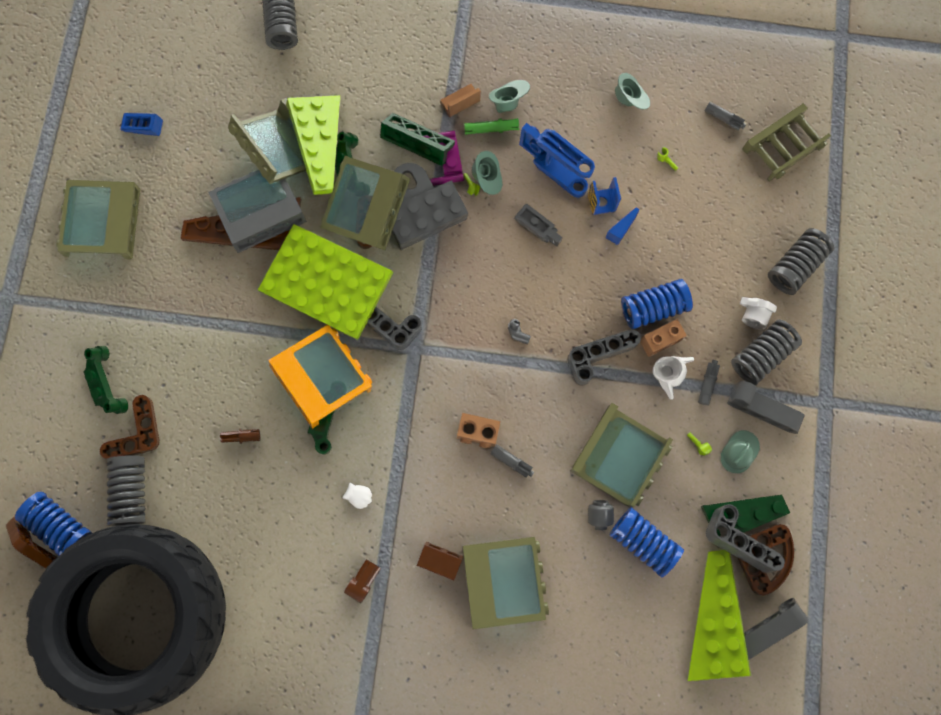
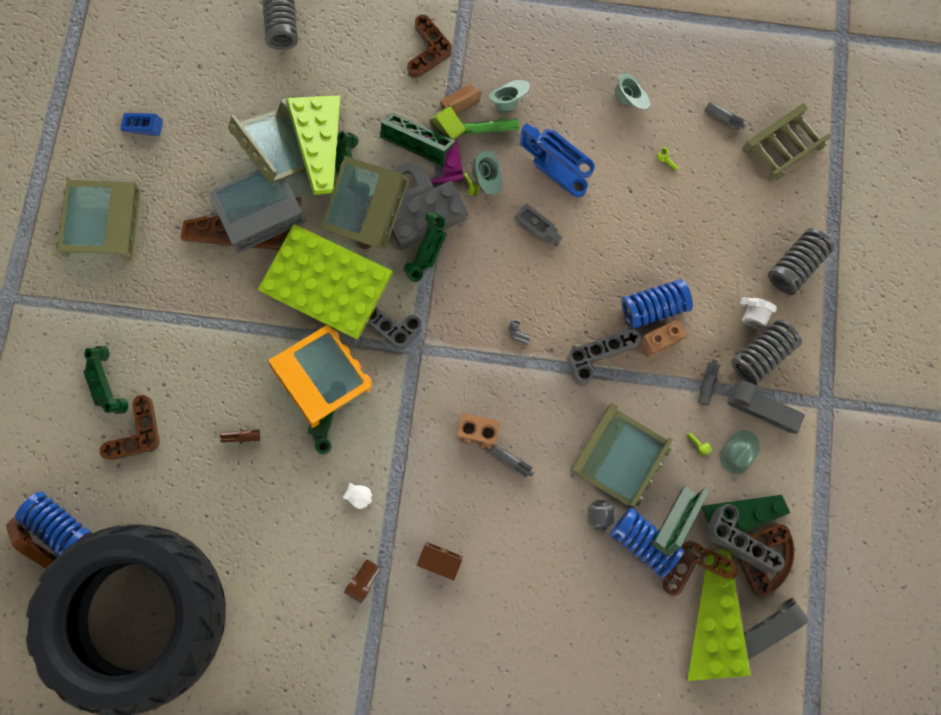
(117, 493): dark grey piece -> none
(429, 247): none -> dark green plate
(434, 50): none -> reddish brown beam
(448, 123): none -> lime slope
(505, 583): panel -> none
(612, 196): blue piece -> none
(618, 231): blue slope -> none
(671, 372): white piece -> none
(679, 520): none -> fence
(691, 561): none -> reddish brown beam

